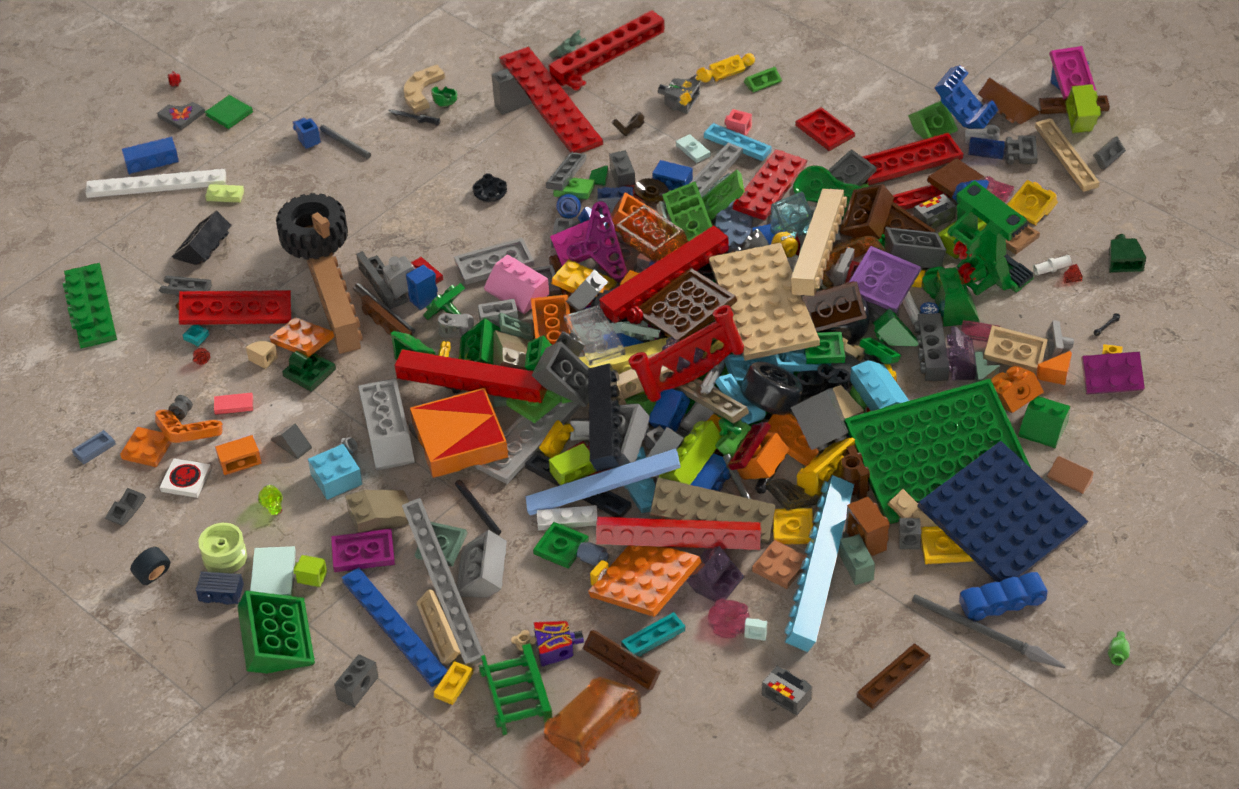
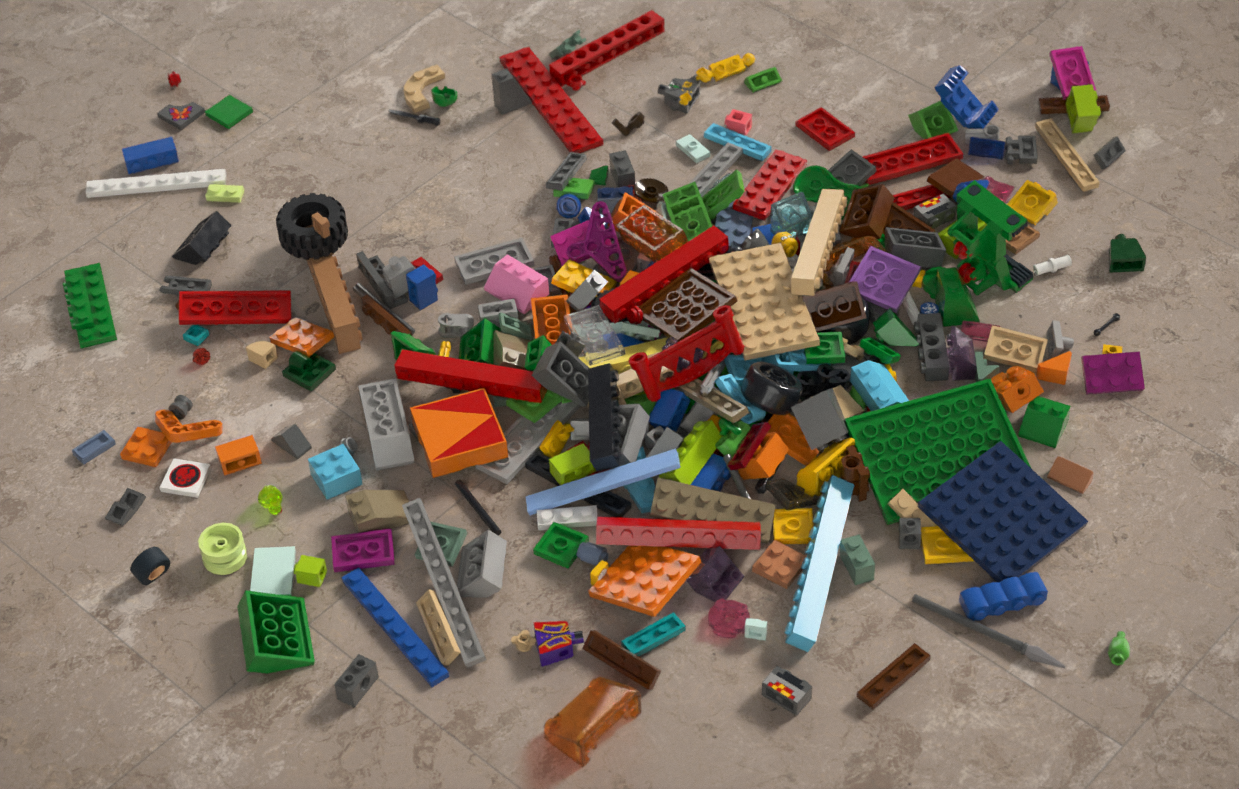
(219, 587): dark blue brick -> none
(233, 403): coral tile -> none
(307, 132): blue brick -> none
(345, 141): dark grey bar -> none
(444, 302): green plate -> none
(453, 683): yellow plate -> none
(489, 188): black dish -> none
(532, 676): green fence -> none
(672, 174): blue brick -> none
(865, 519): dark orange brick -> none
(1007, 102): dark orange slope -> none
(1073, 274): clear red tile -> none

